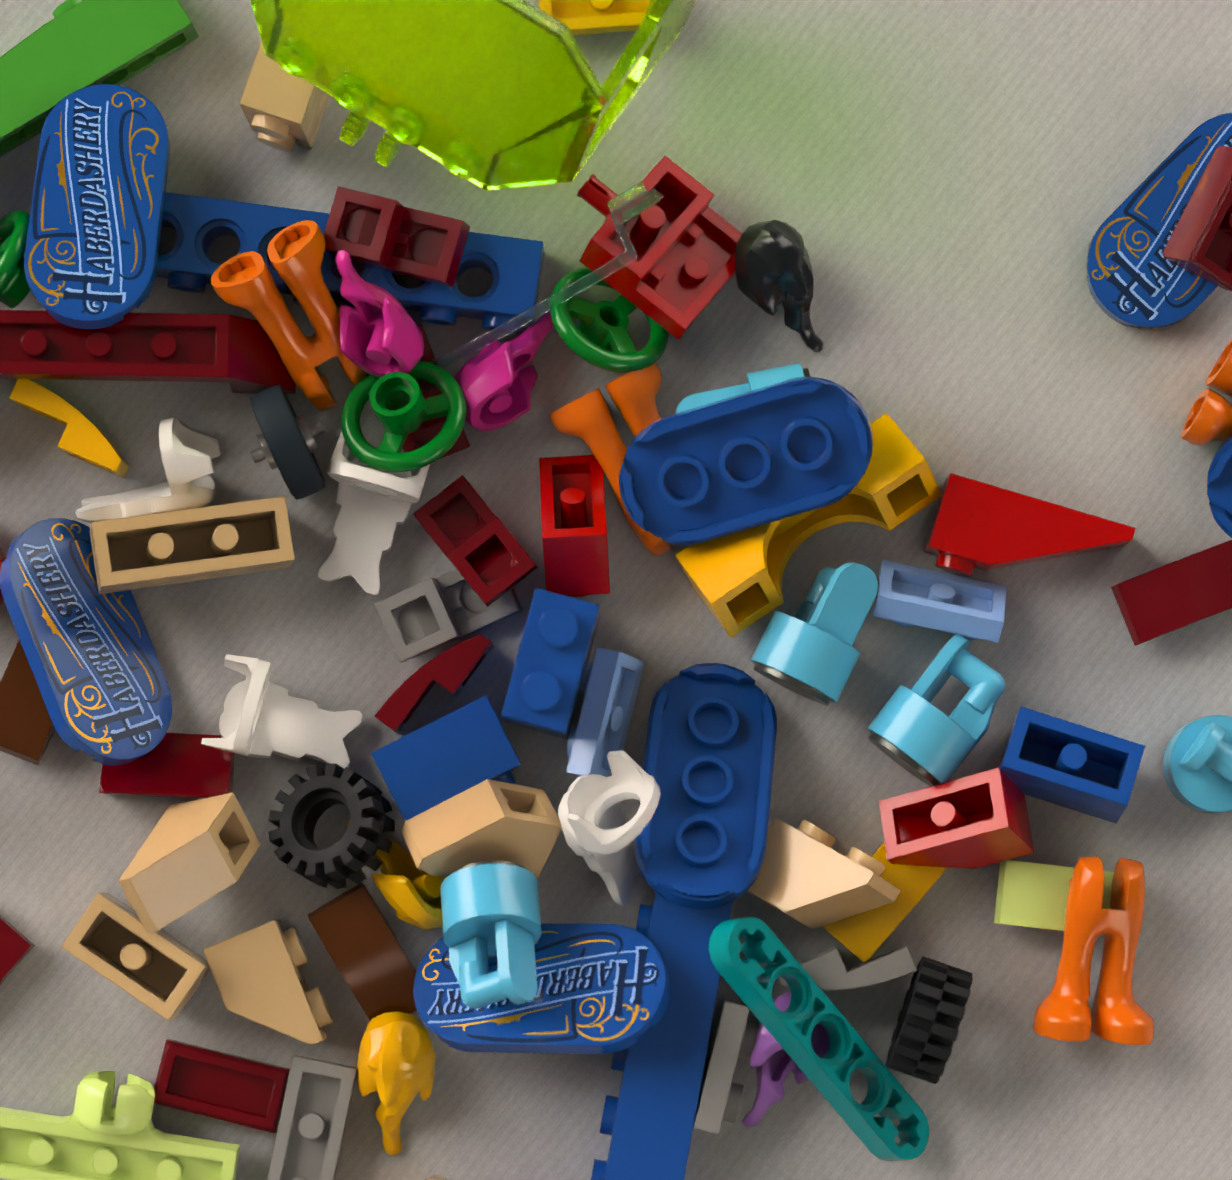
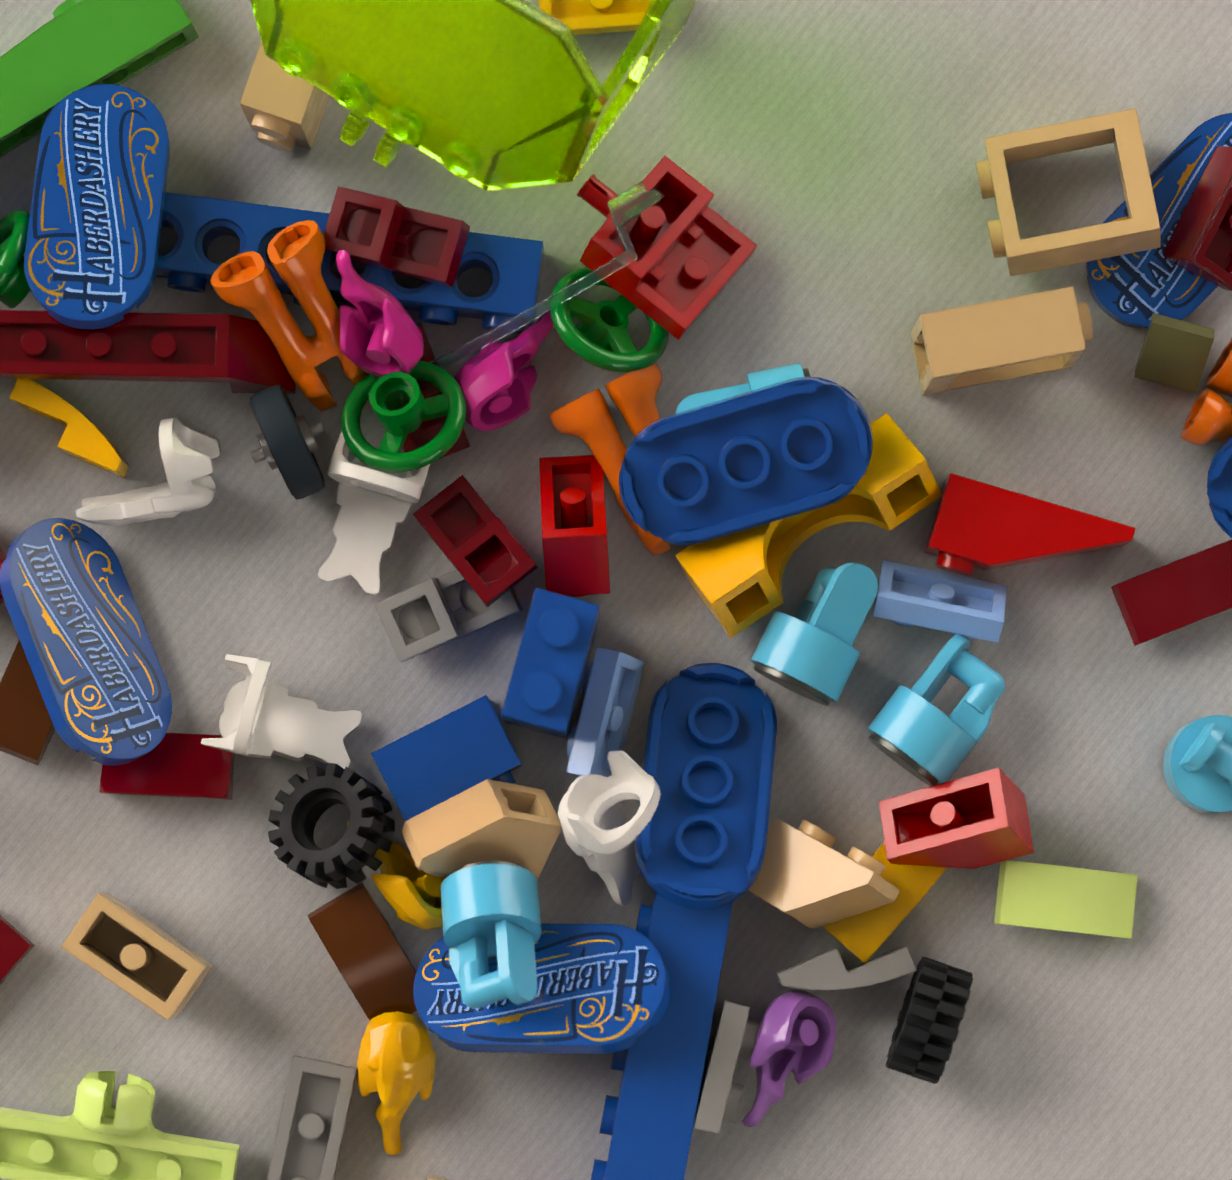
(188, 859): tan slope -> none
(191, 545): tan brick -> none
(221, 1085): dark red tile -> none
(264, 981): tan slope -> none
(448, 669): dark red slope -> none
(777, 269): black piece -> none
(794, 1030): teal beam -> none
(1000, 340): none -> tan window
(1071, 764): blue brick -> none
(1082, 244): none -> tan window
(1114, 1012): orange piece -> none
(1174, 353): none -> olive tile

